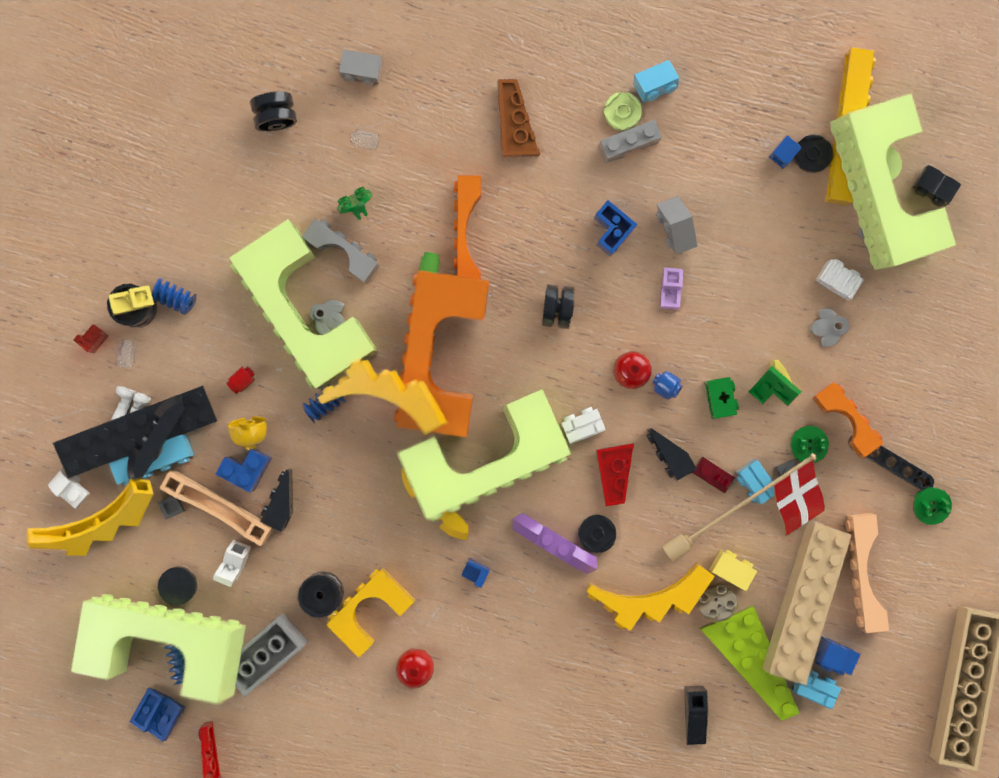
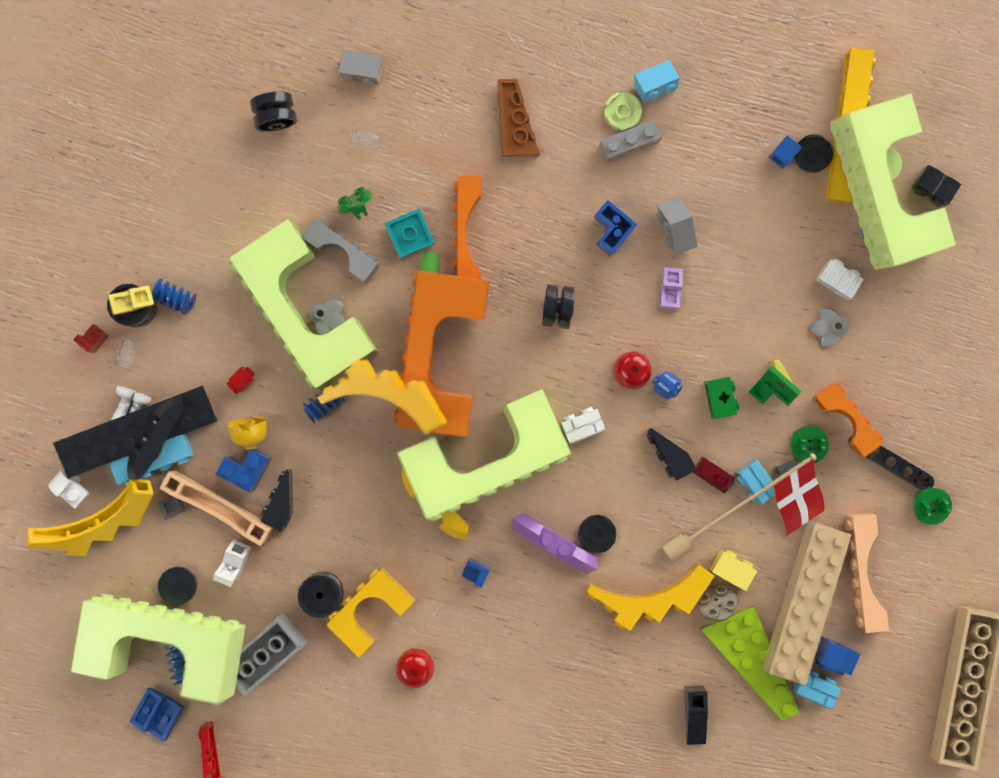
(409, 233): none -> teal plate
(614, 472): red wing -> none

